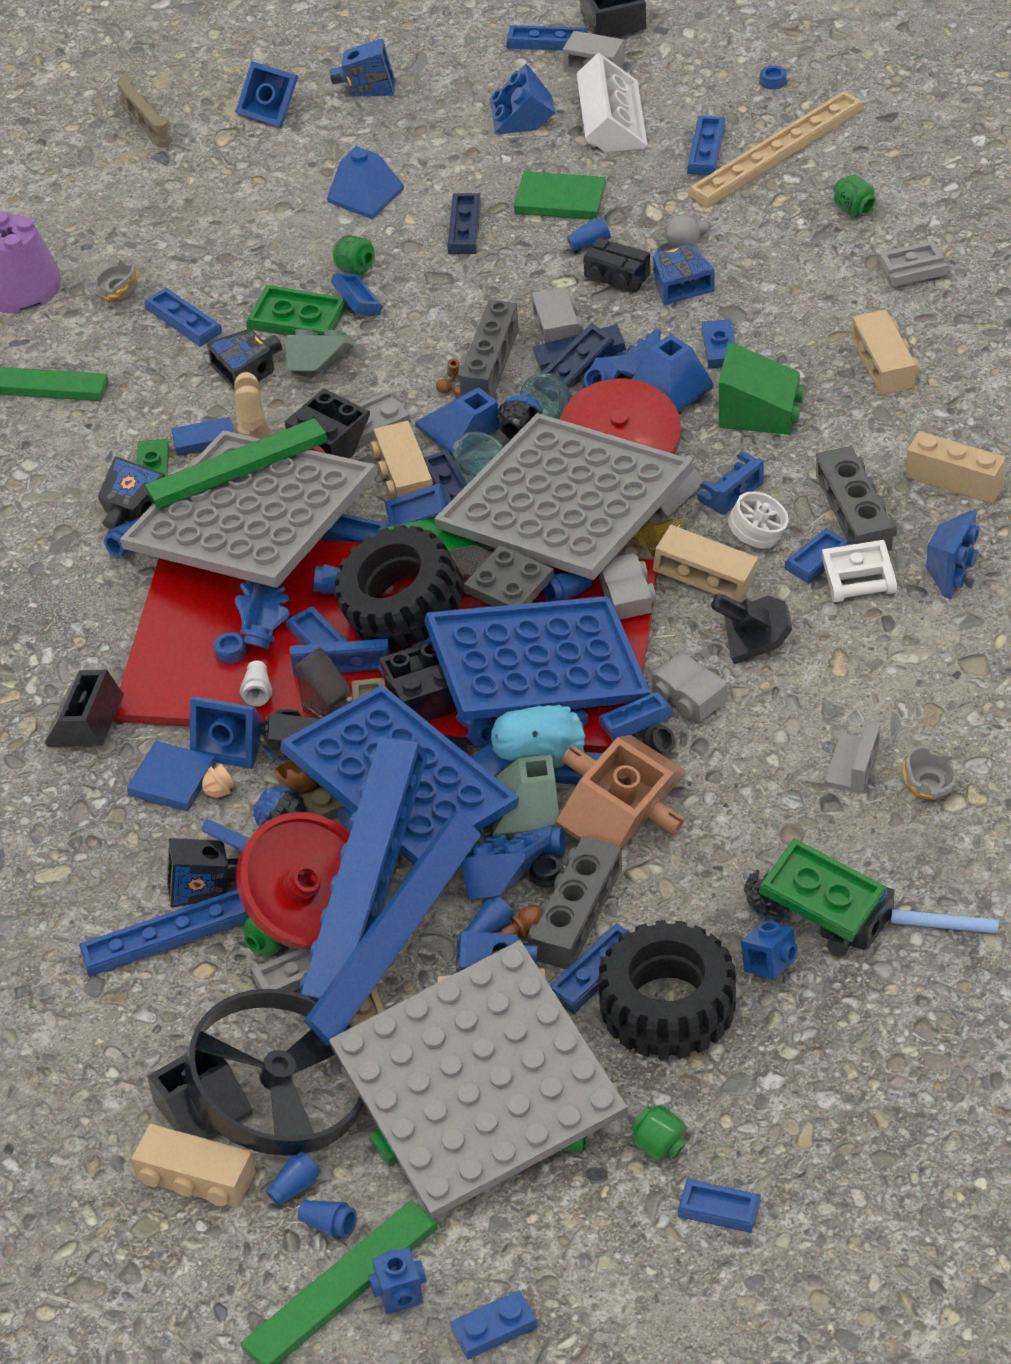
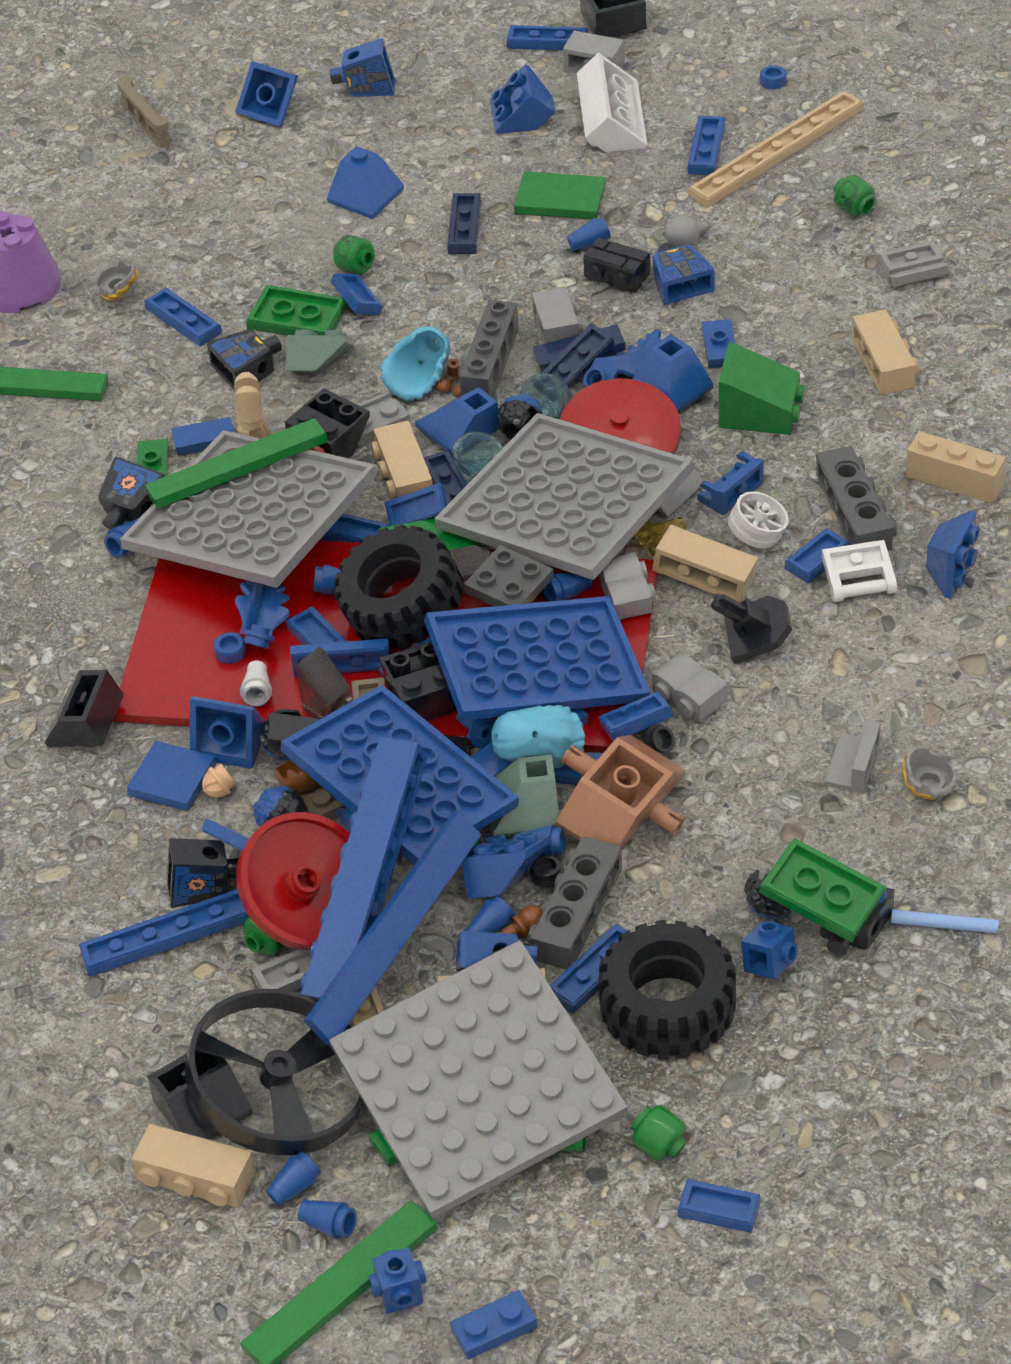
(416, 363): none -> medium azure piece

